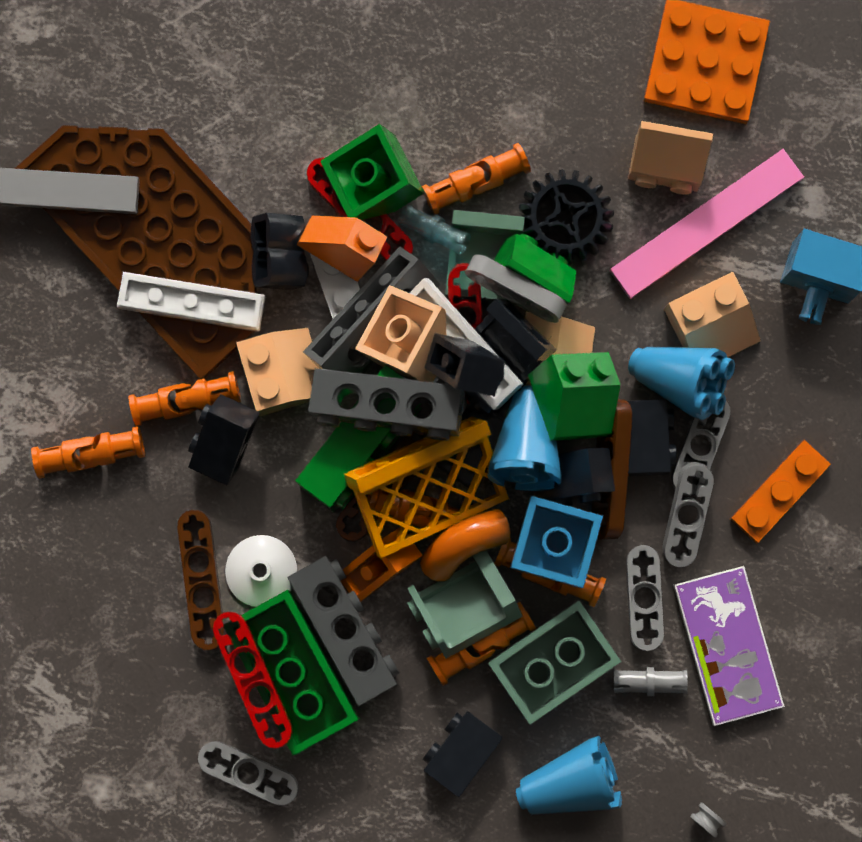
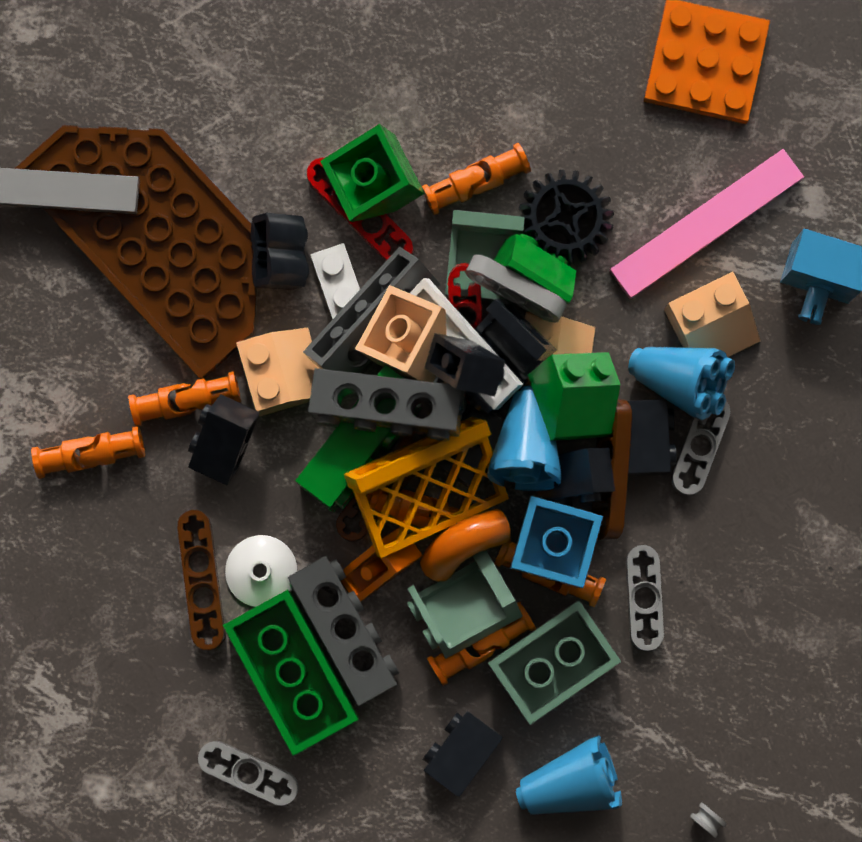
(191, 301): white tile -> none
(257, 677): red beam -> none
(343, 243): orange slope -> none
(434, 229): clear light blue pin -> none
(650, 681): light grey pin -> none
(669, 157): light nougat slope -> none
(673, 538): light grey beam -> none
(728, 646): medium lavender tile -> none
(780, 491): orange plate -> none

